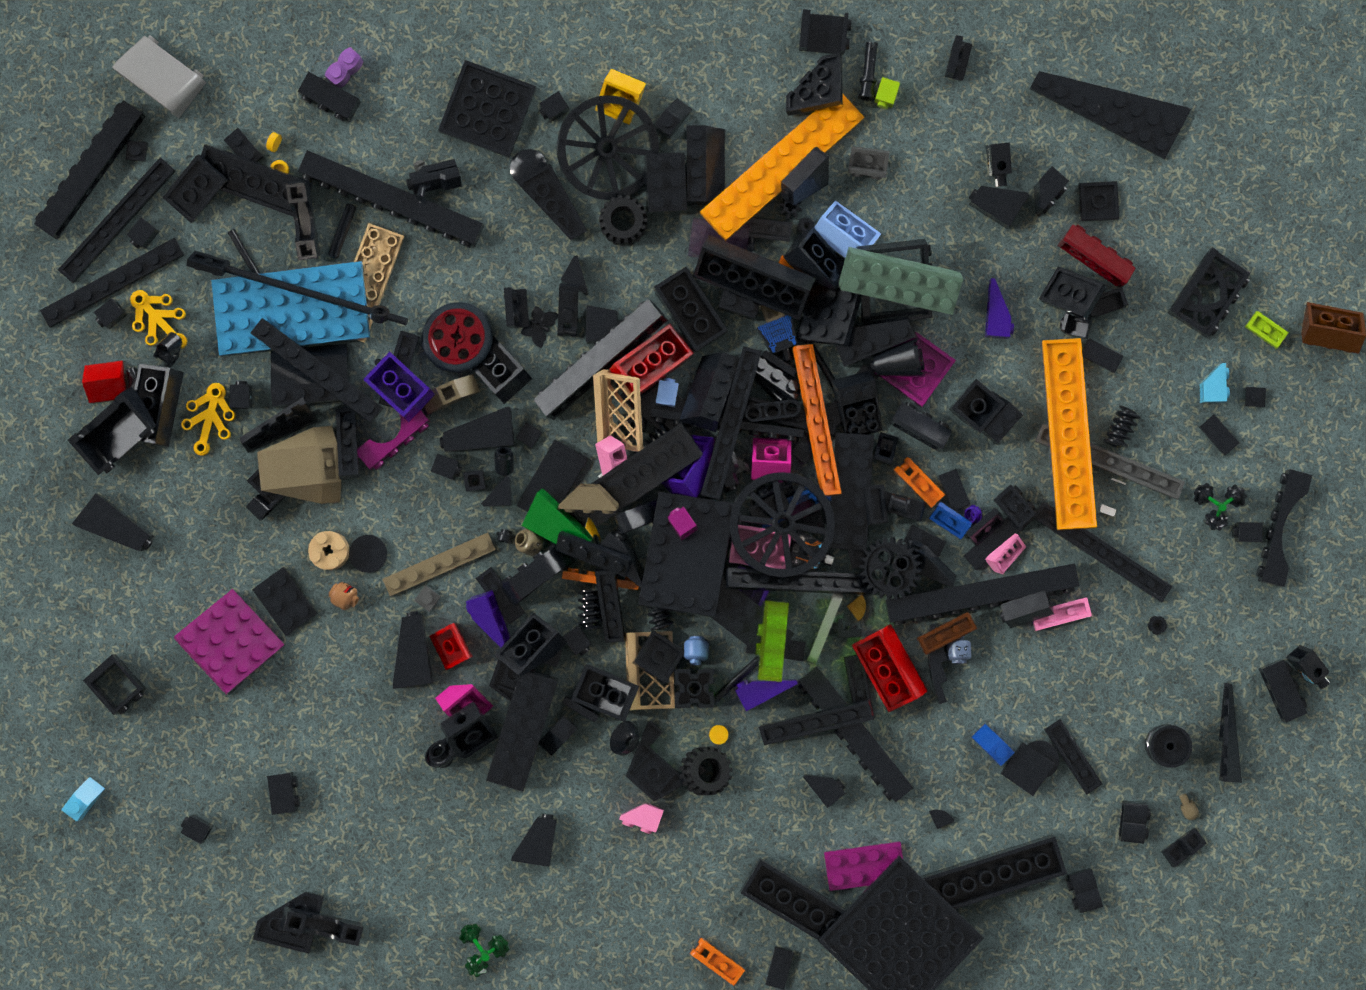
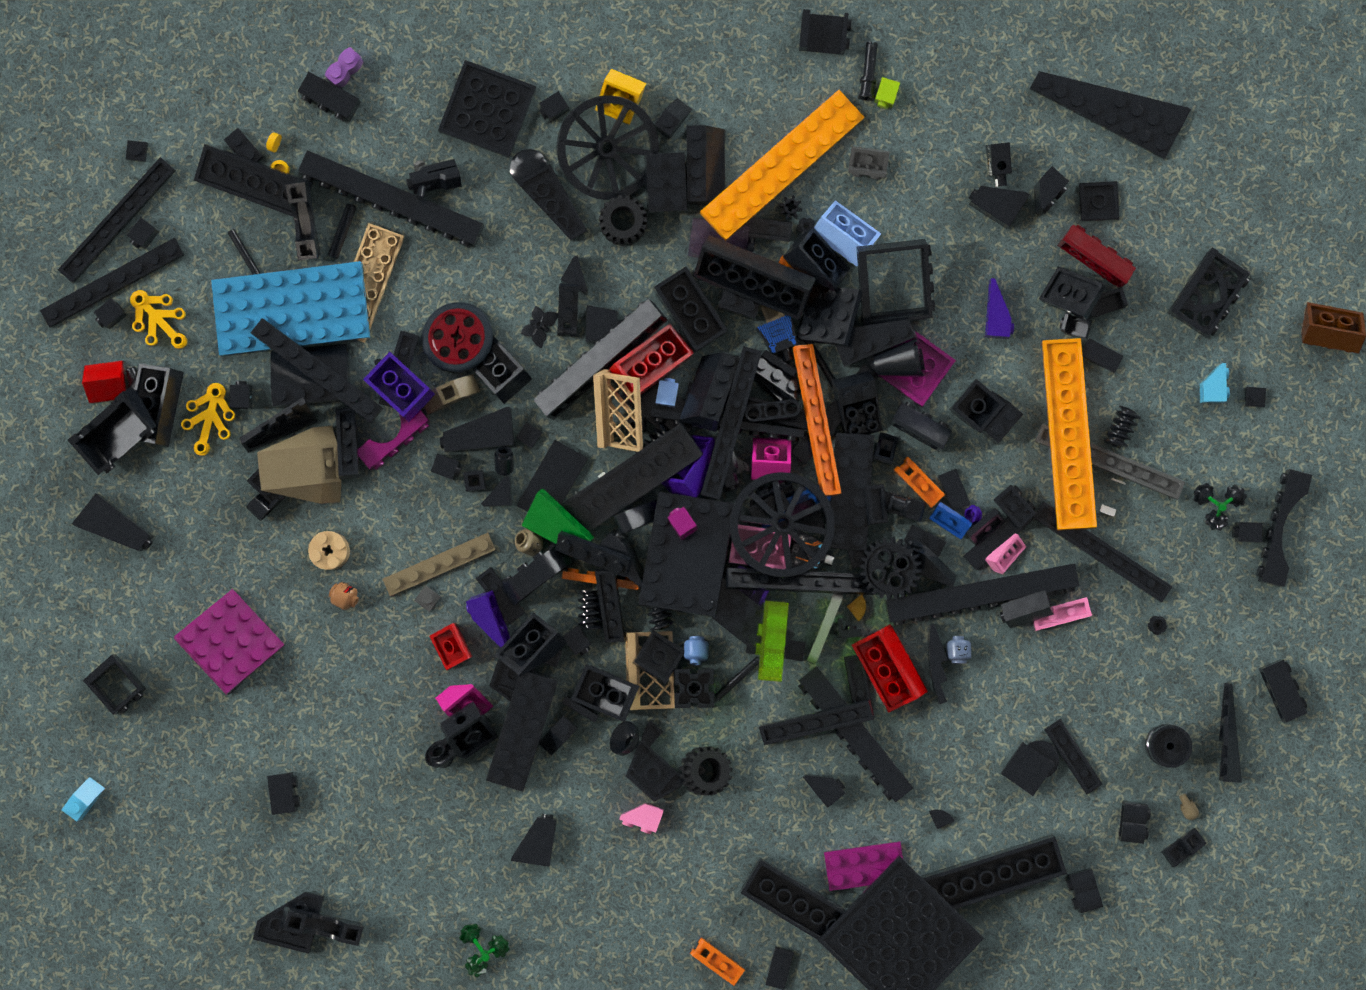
(89, 170): black brick -> none
(160, 75): light grey windscreen -> none
(169, 349): black piece -> none
(195, 188): black plate -> none
(196, 828): black brick -> none
(220, 266): black bar -> none
(284, 601): black plate -> none
(368, 553): black tile -> none
(412, 656): black slope -> none
(505, 535): black plate -> none
(516, 308): black bracket -> none
(589, 498): dark tan slope -> none
(591, 528): yellow sticker -> none
(610, 453): bright pink slope -> none
(718, 734): yellow tile -> none
(759, 691): dark purple slope -> none
(806, 177): black slope -> none
(818, 87): black plate -> none
(900, 280): sand green brick -> none
(946, 633): reddish brown tile -> none
(958, 59): black bracket -> none
(993, 745): blue slope -> none
(1219, 435): black tile -> none
(1266, 329): lime plate -> none
(1309, 666): black torso -> none

